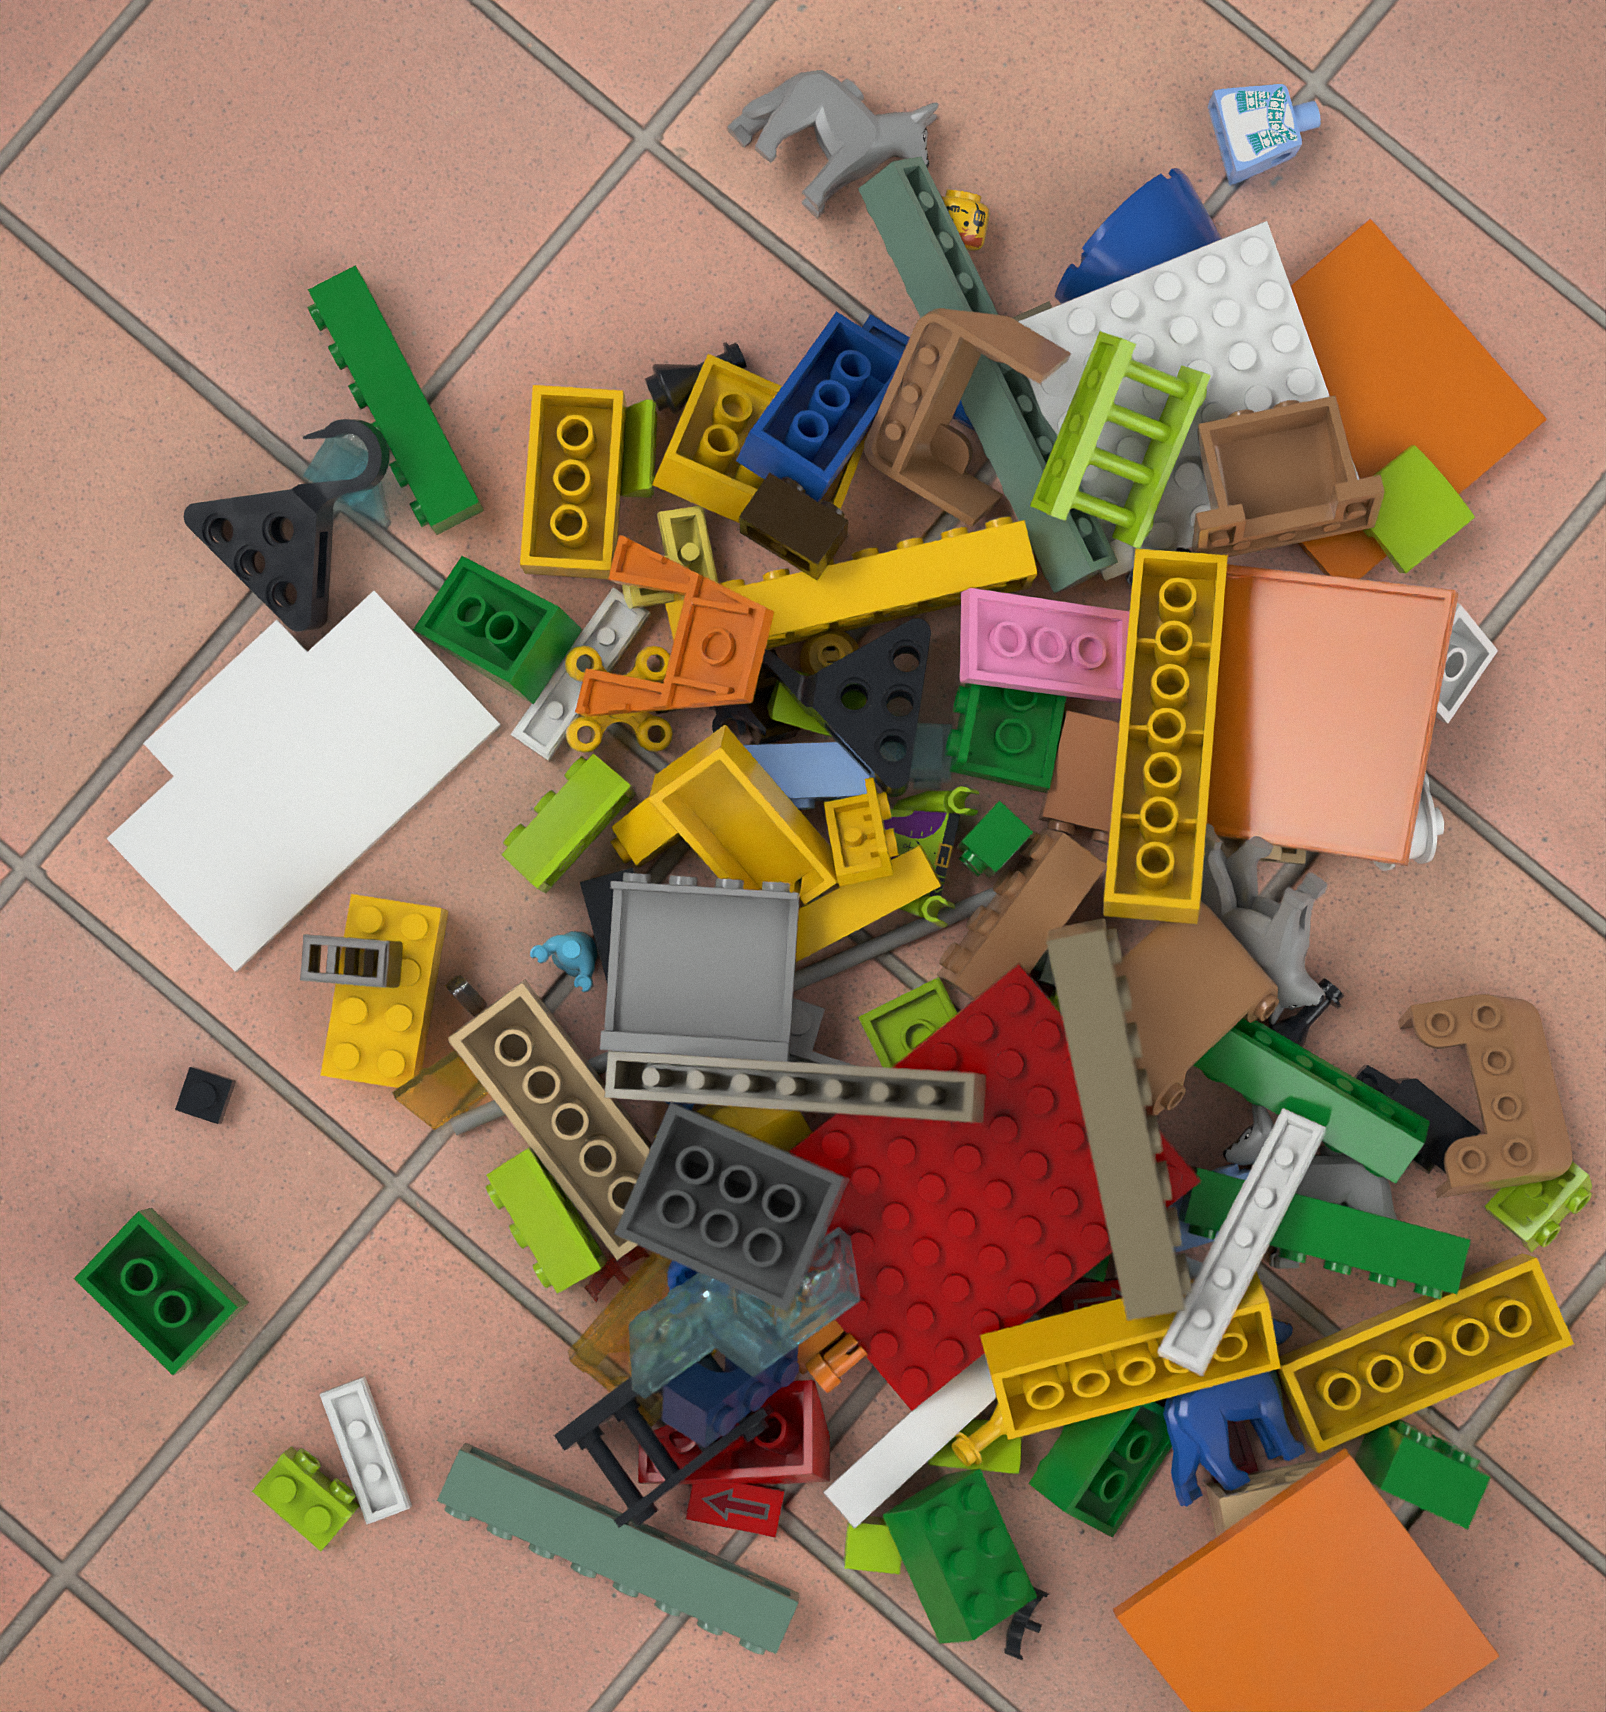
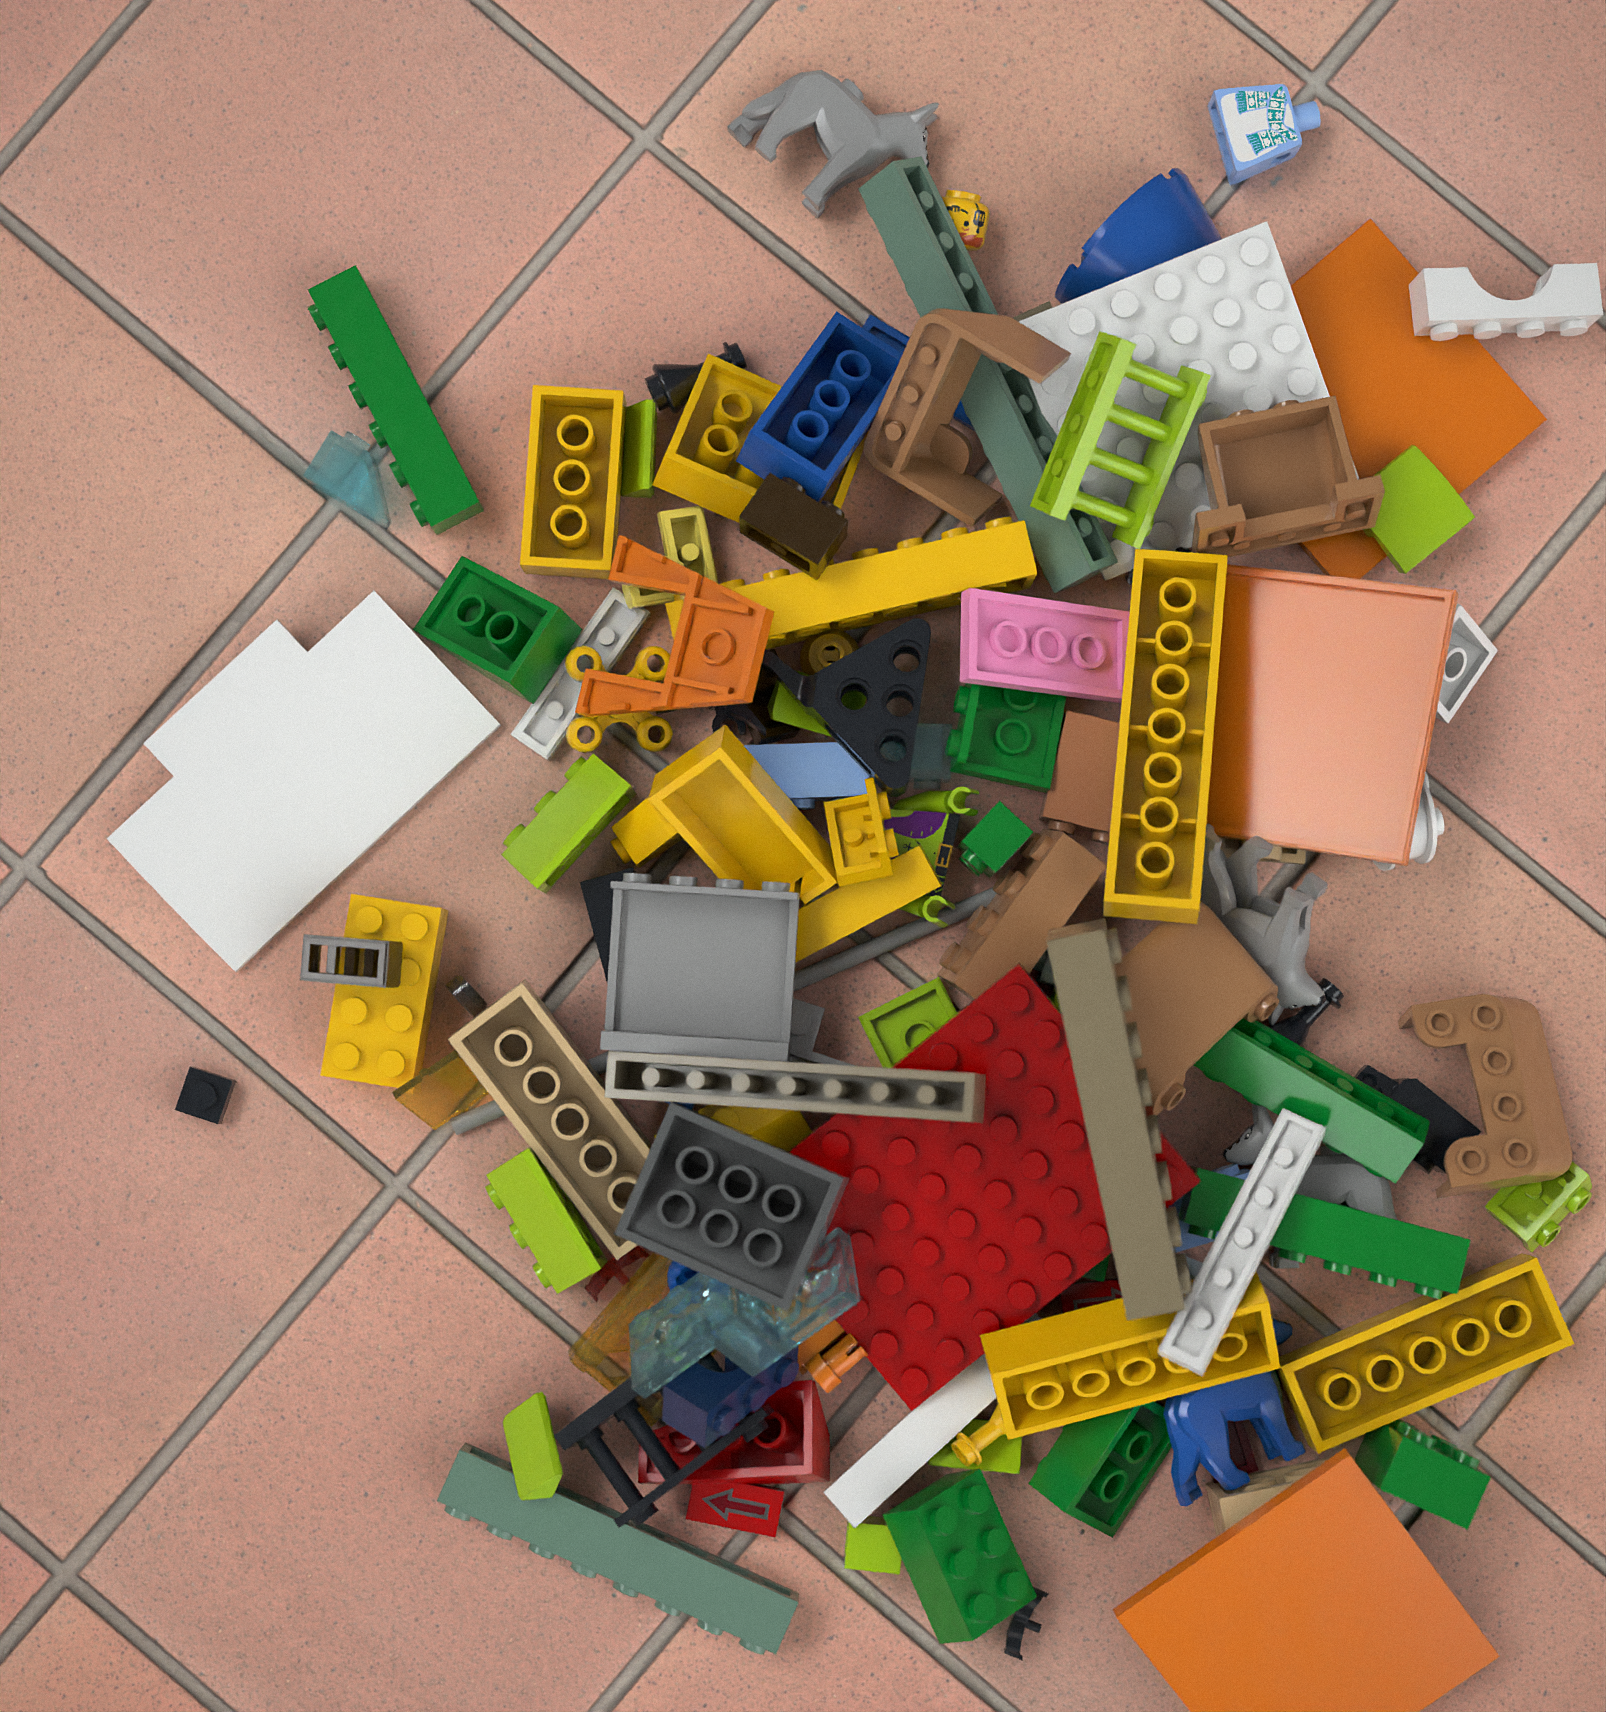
(161, 1290): green brick -> none
(307, 555): black piece -> none
(307, 1497): lime bracket -> none
(365, 1450): white tile -> none
(533, 1449): none -> lime slope
(573, 953): medium azure piece -> none
(1452, 304): none -> white arch

